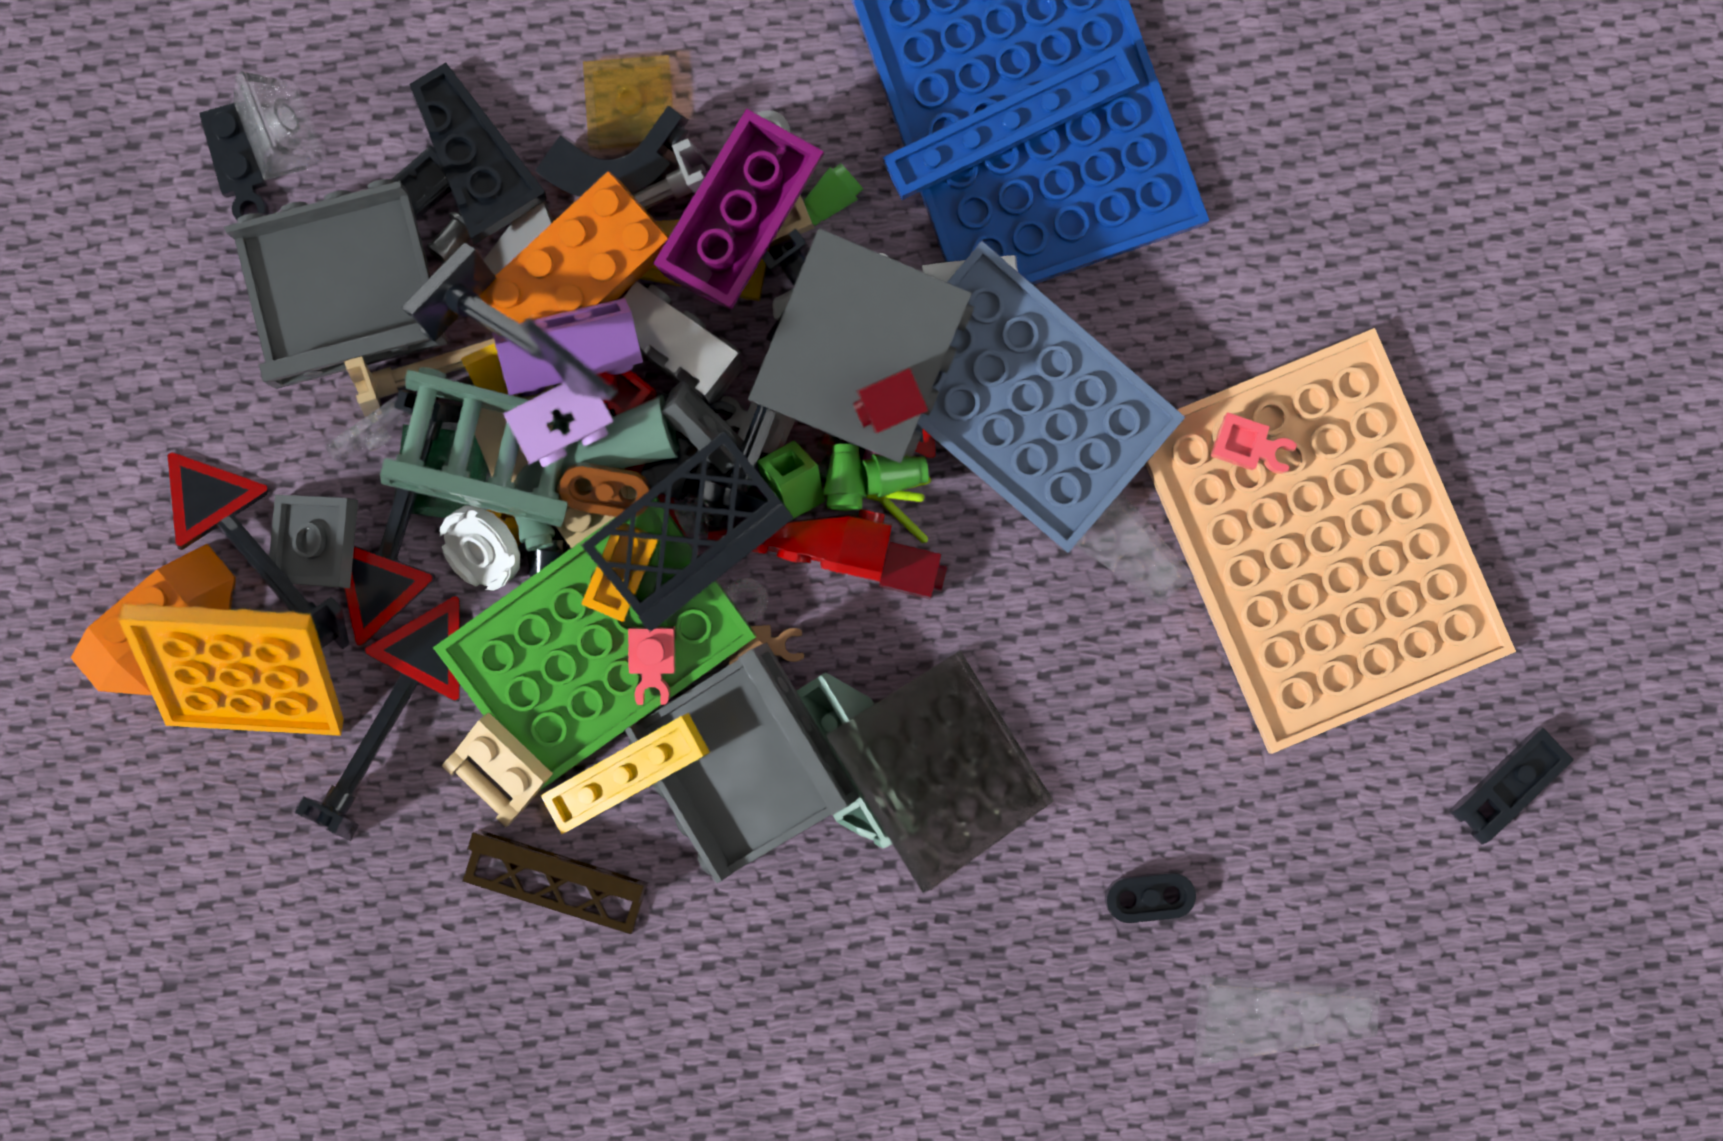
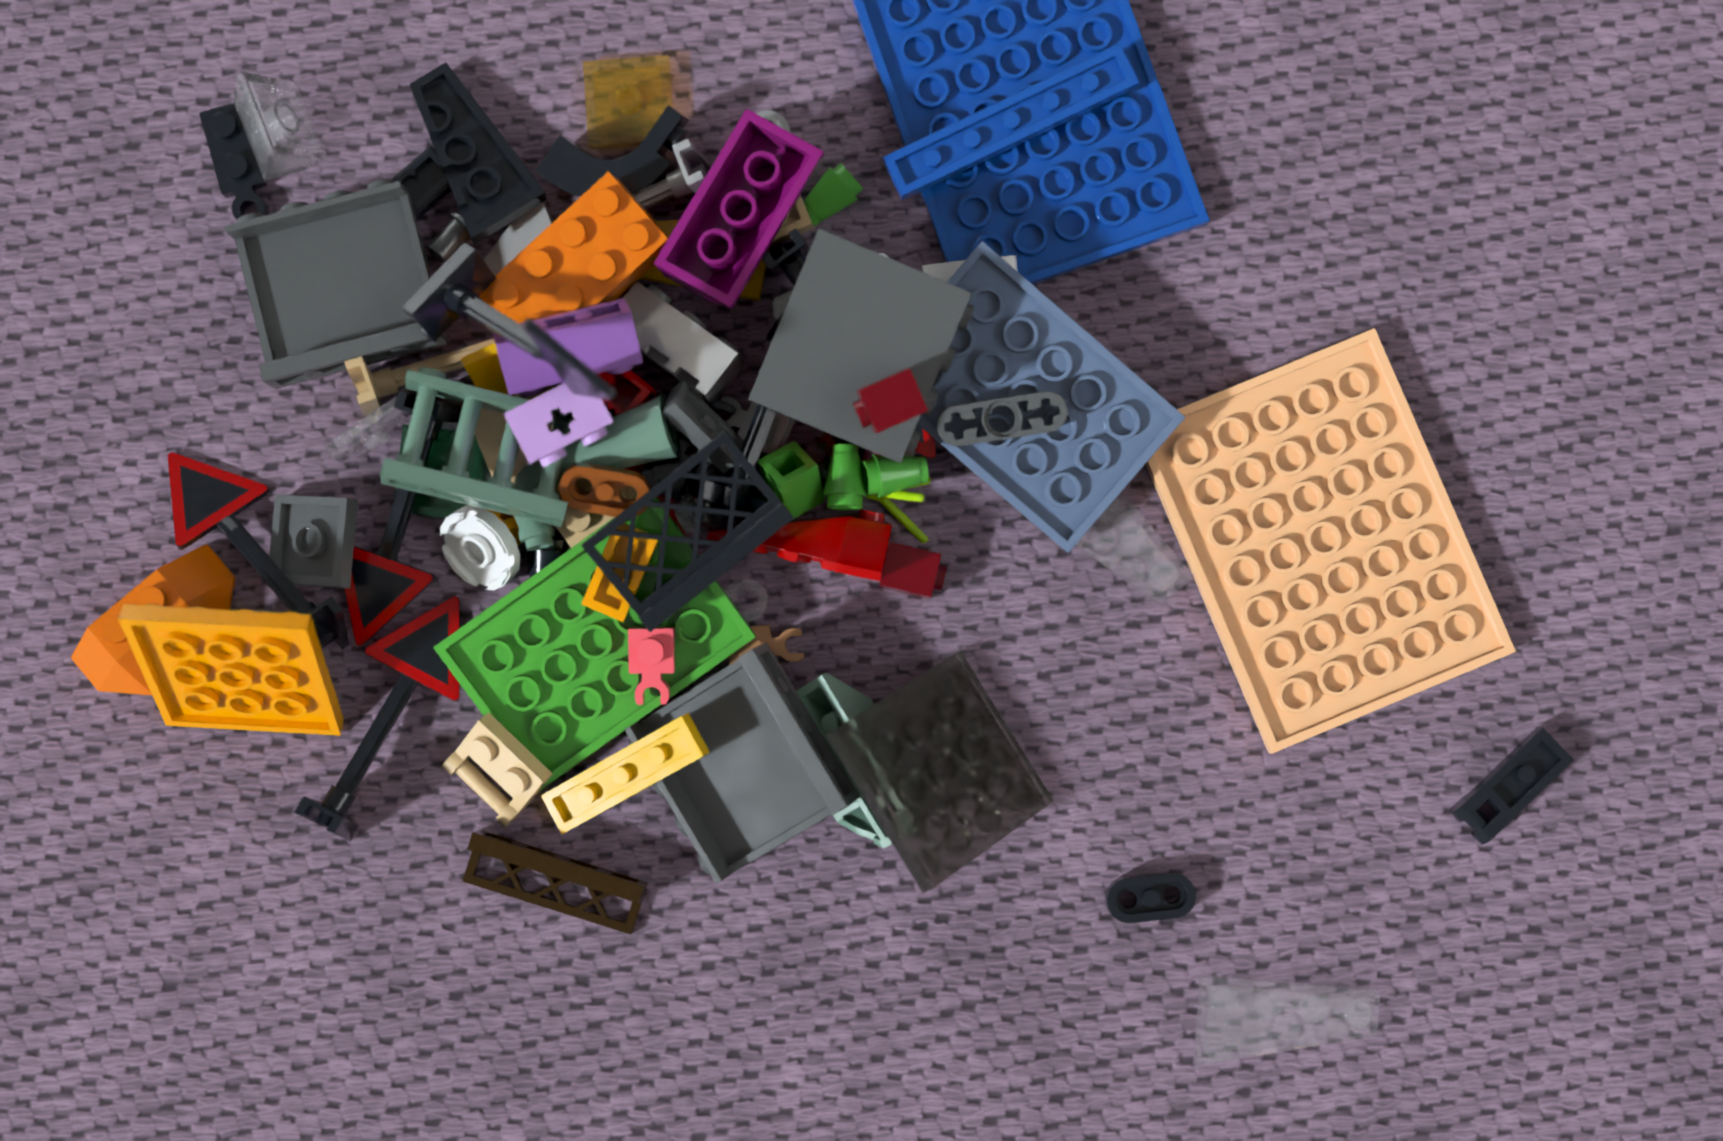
(1036, 424): none -> dark grey beam
(1245, 443): coral plate -> none

